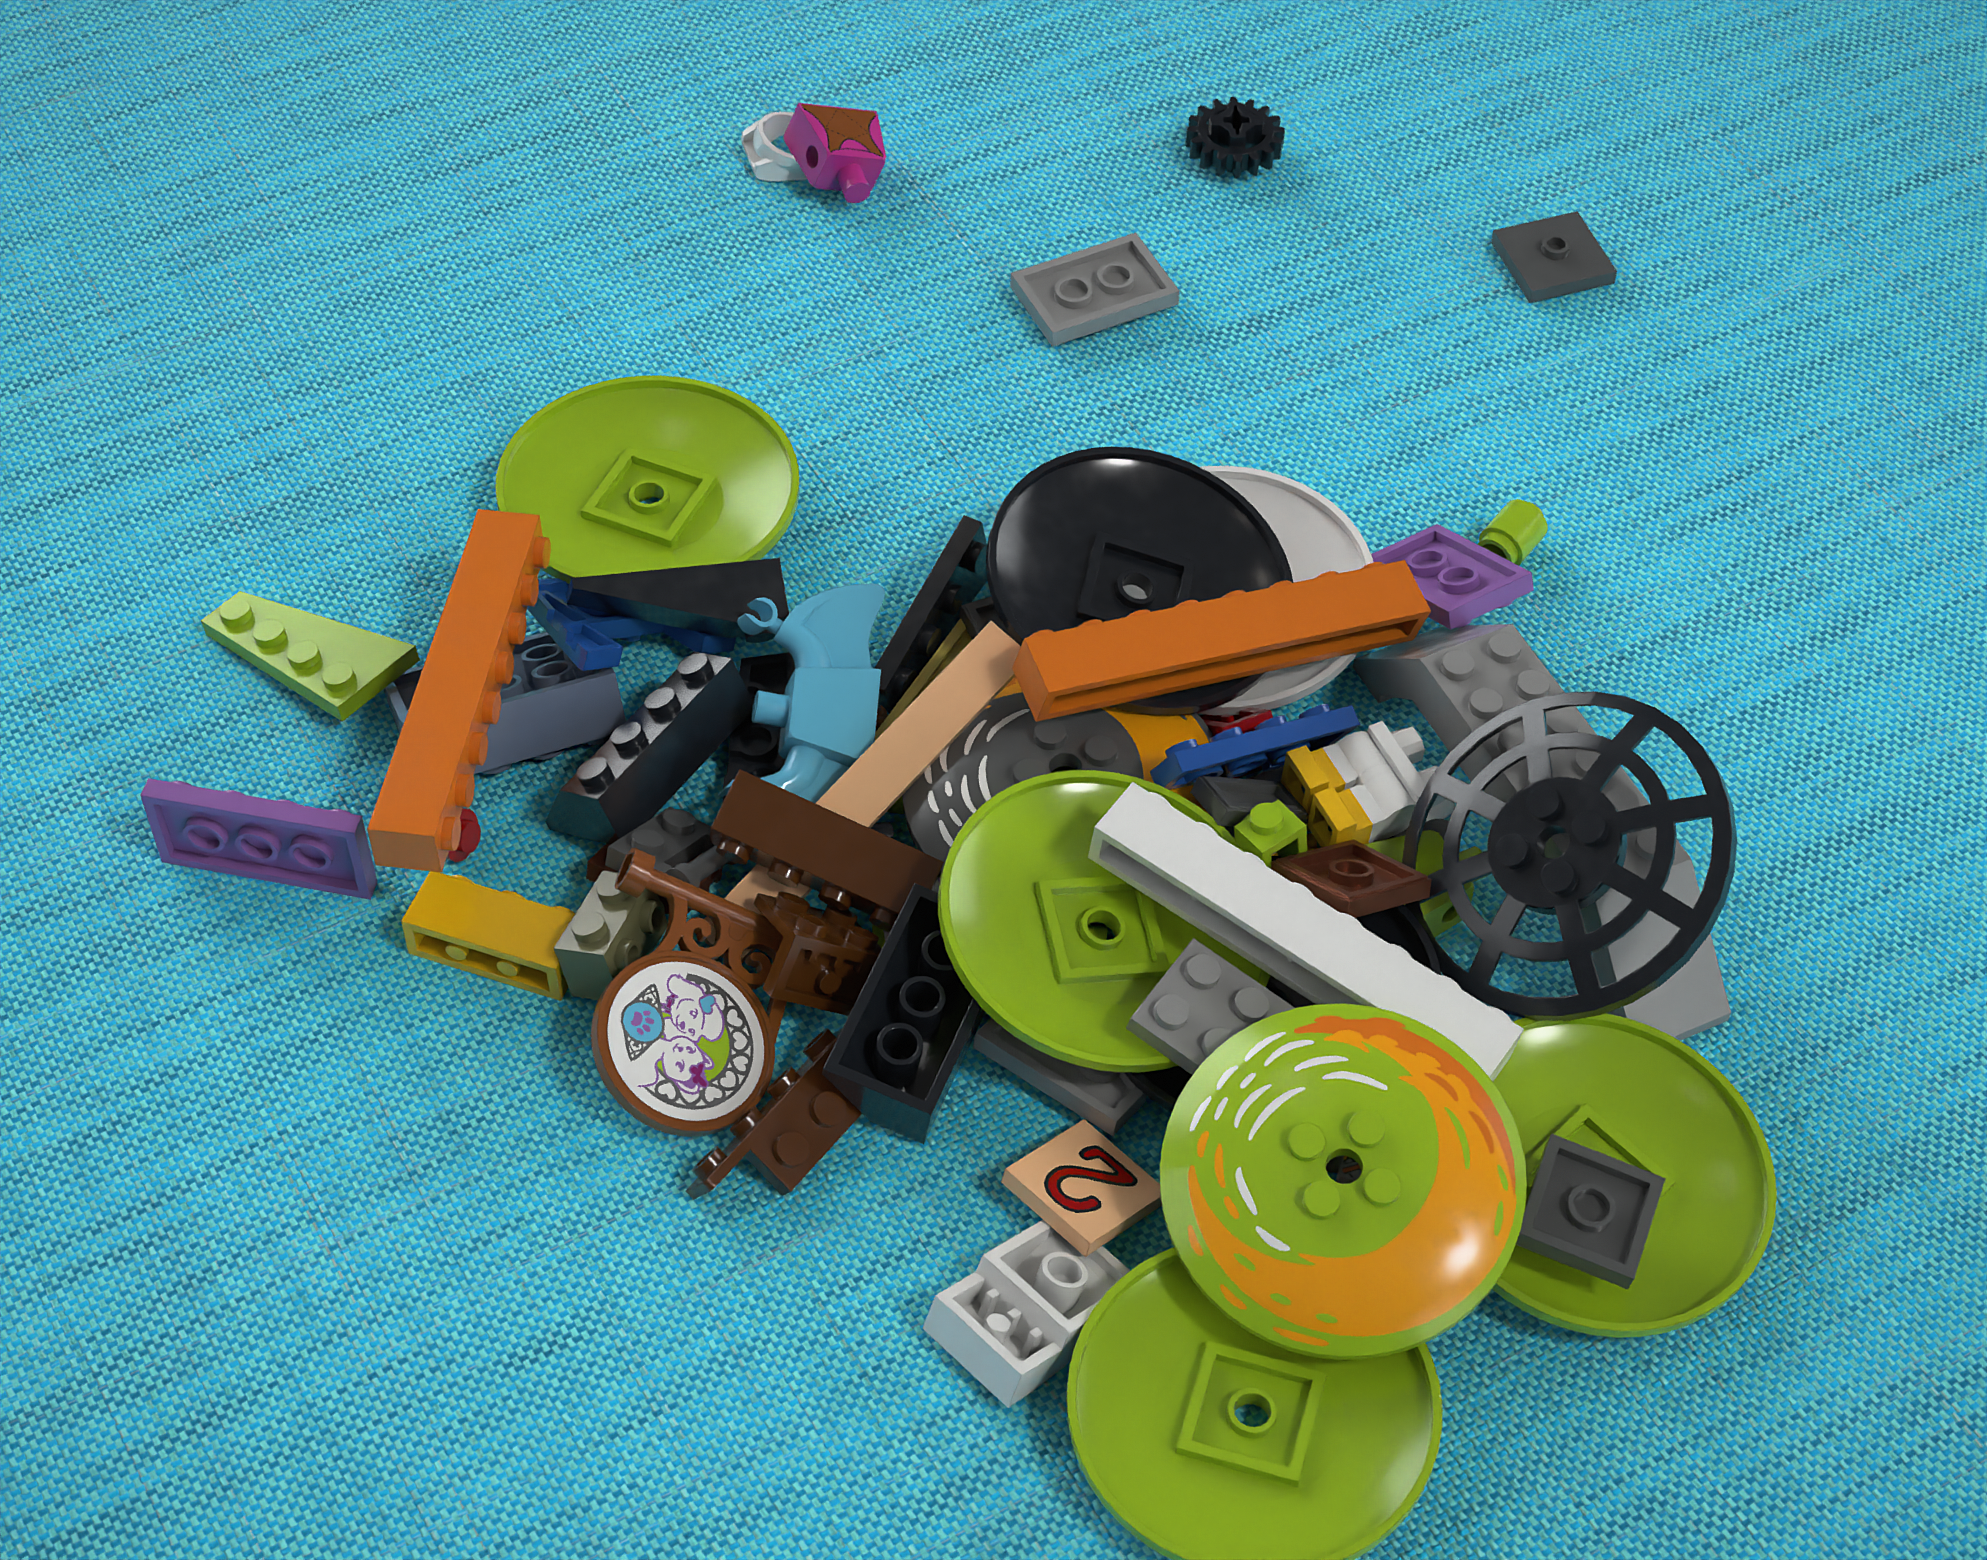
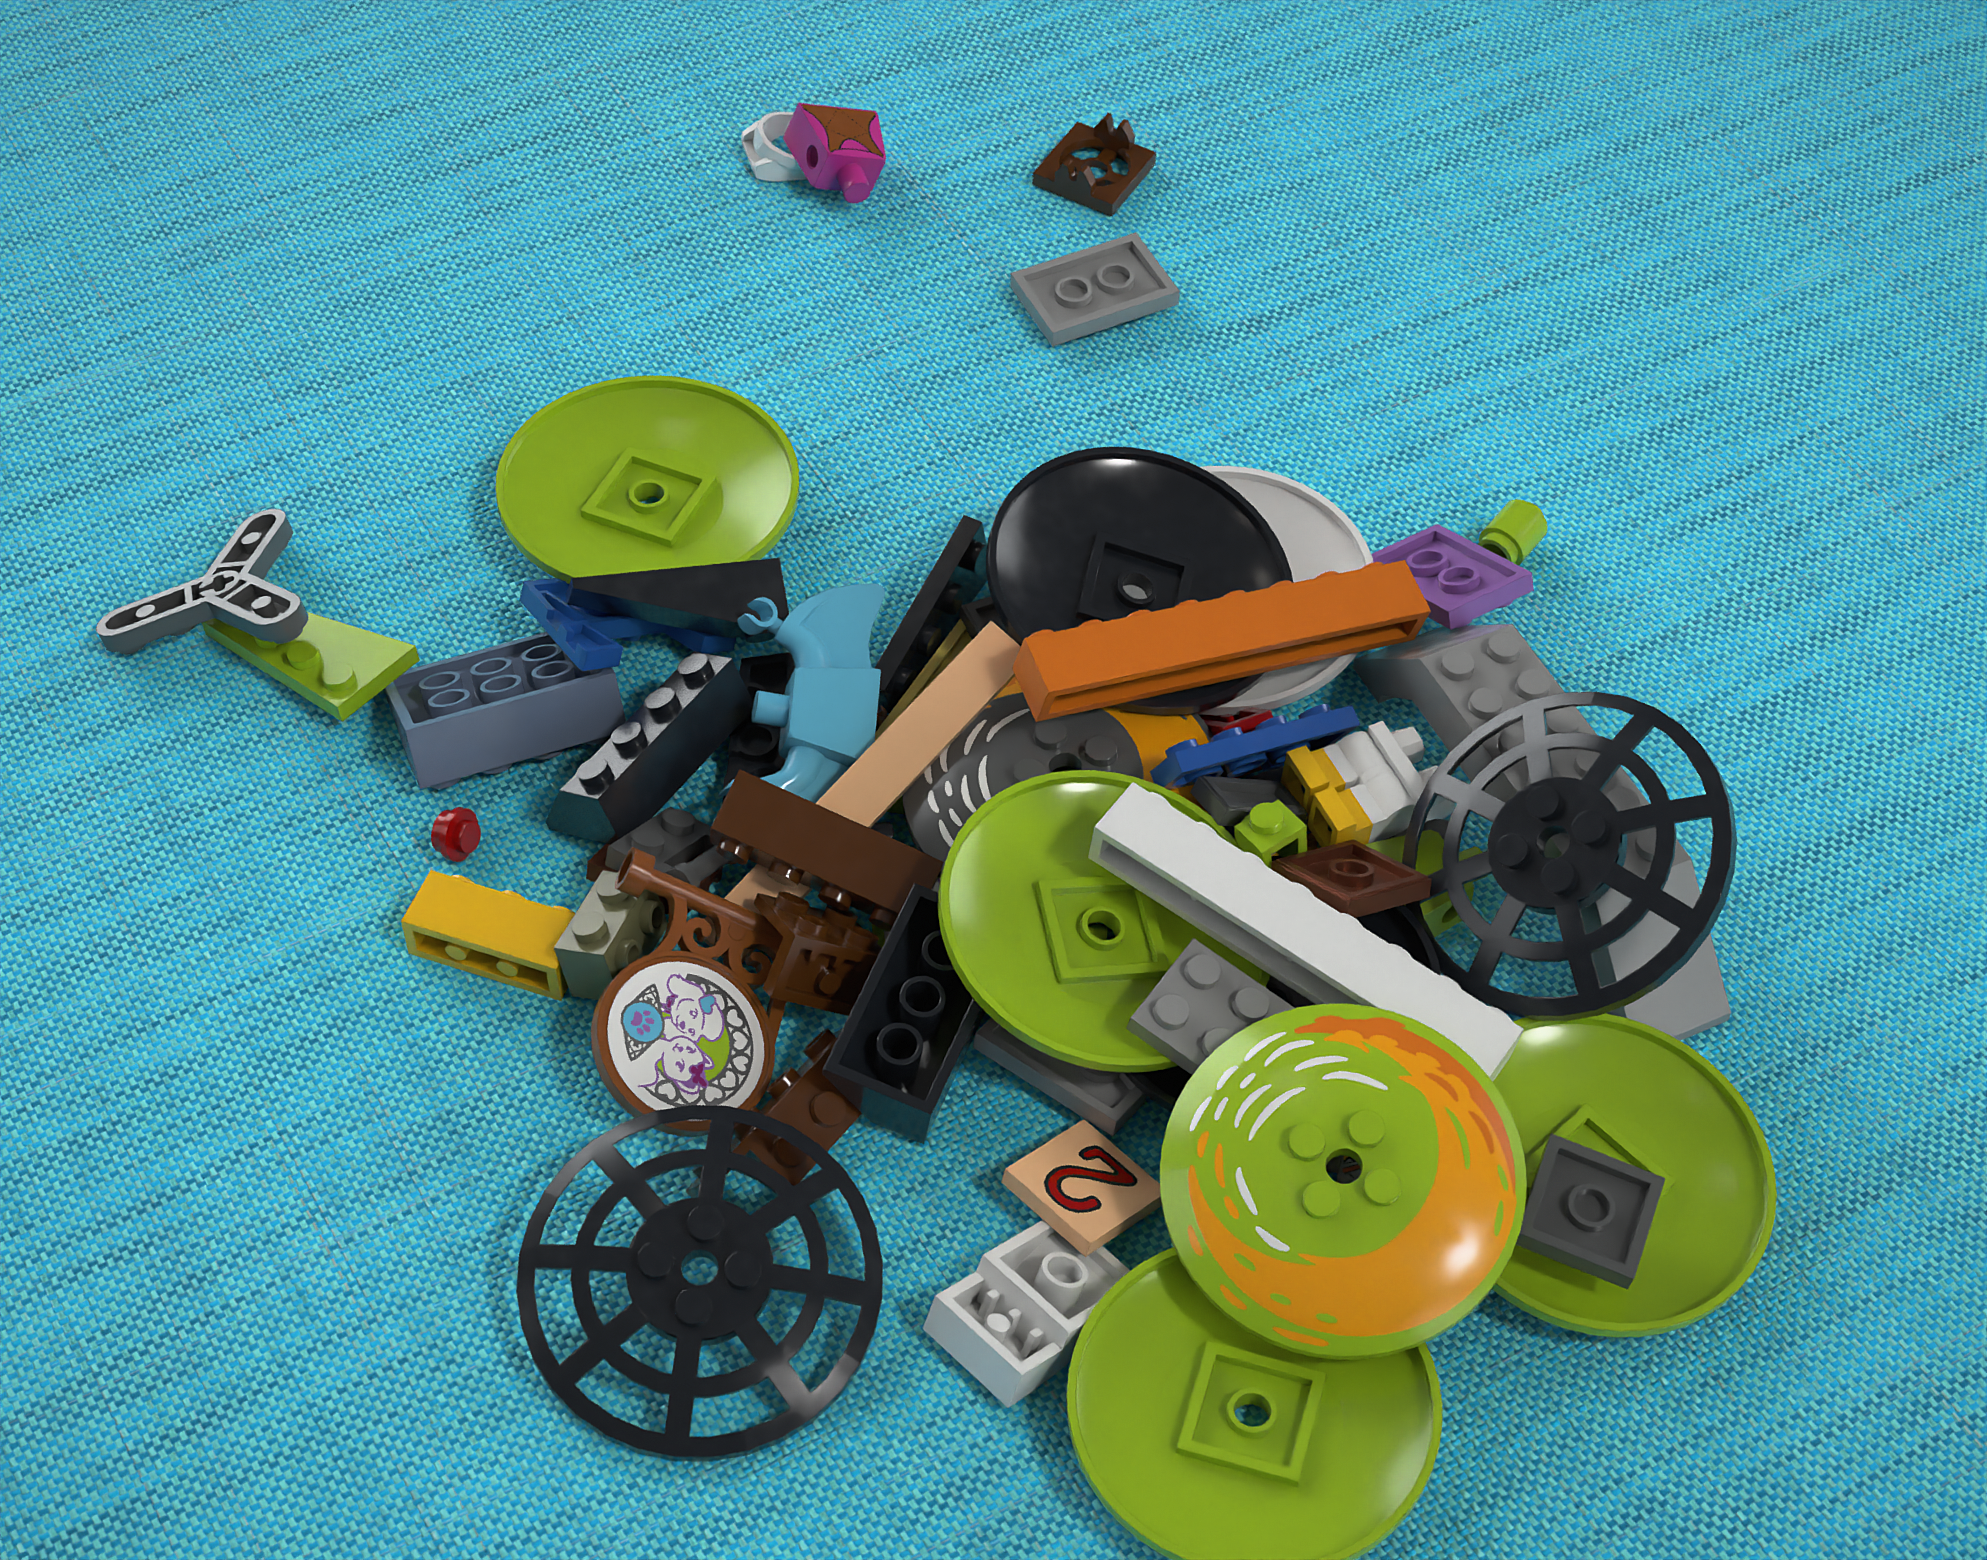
(228, 591): none -> dark grey piece
(260, 838): medium lavender plate -> none
(459, 693): orange brick -> none
(706, 1312): none -> black dish
(1074, 179): none -> reddish brown piece
(1235, 137): black gear -> none
(1553, 257): dark grey plate -> none

